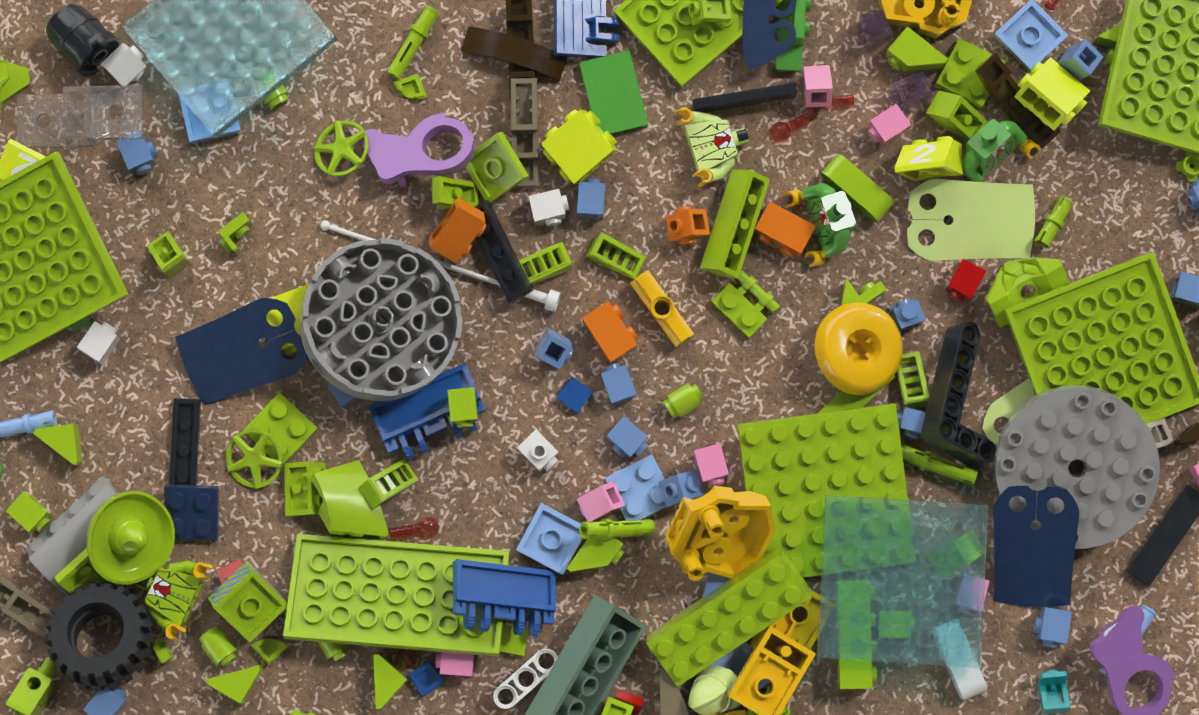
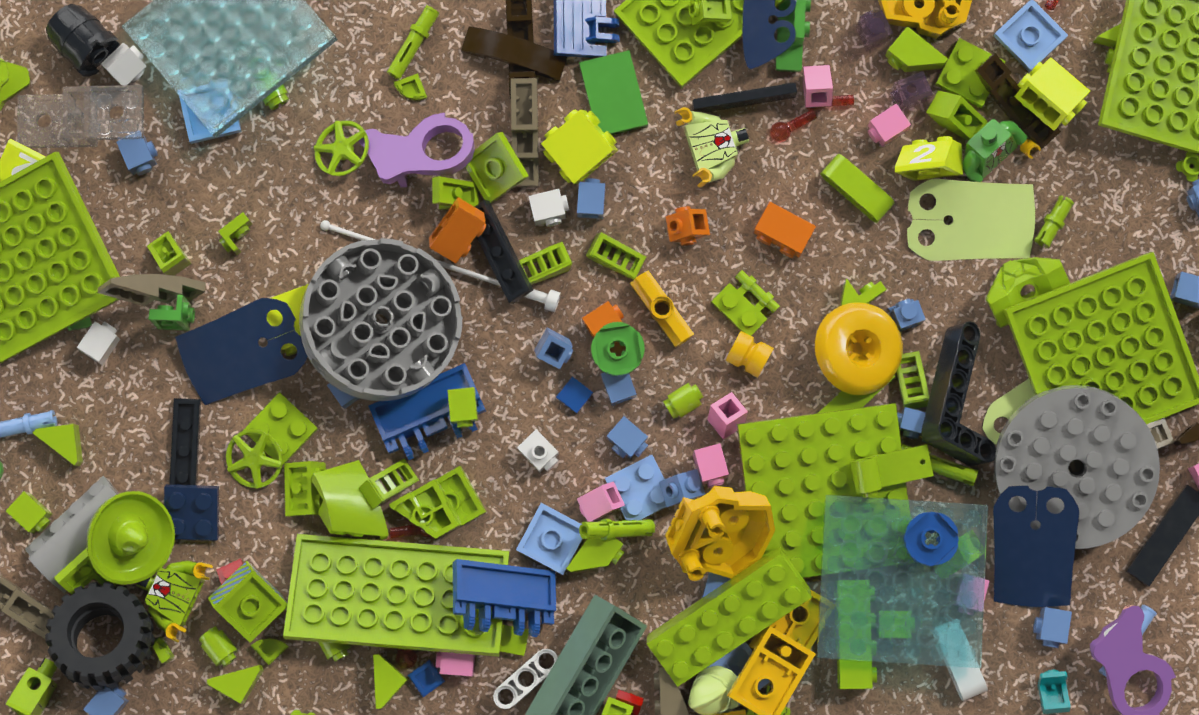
(145, 288): none -> dark tan slope
(168, 319): none -> bright green bracket
(441, 504): none -> lime slope
(627, 337): none -> bright green plate
(726, 414): none -> bright pink brick
(735, 223): lime brick -> none
(749, 354): none -> yellow wheel
(831, 216): bright green torso -> none
(890, 469): none -> lime door
(929, 554): none -> blue plate
(965, 281): red brick -> none
(1080, 59): medium blue brick -> none

